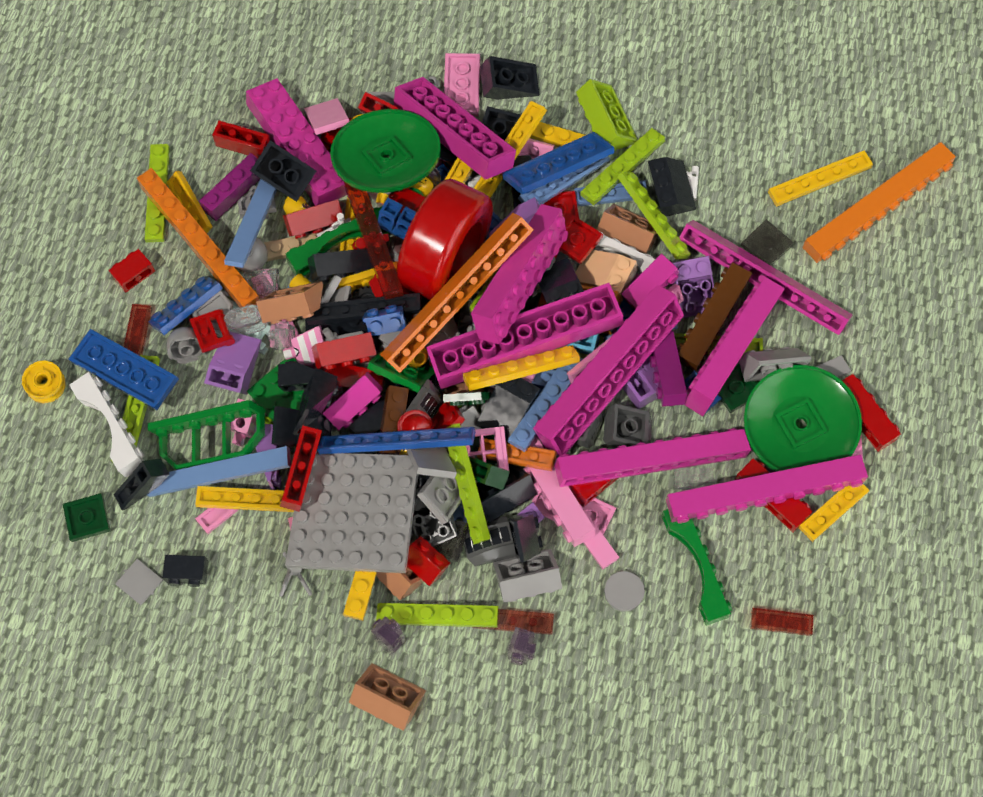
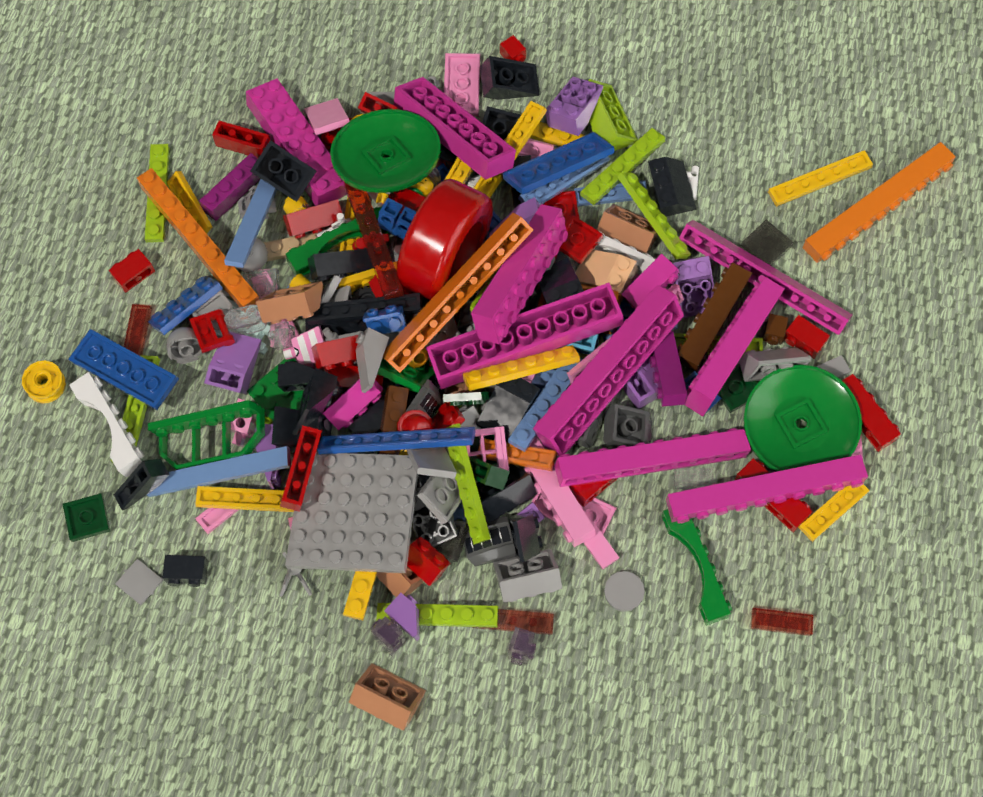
(369, 356): none -> light grey slope
(405, 614): none -> medium lavender slope
(513, 49): none -> red brick
(573, 106): none -> medium lavender slope
(775, 329): none -> reddish brown brick
(806, 336): none -> red brick

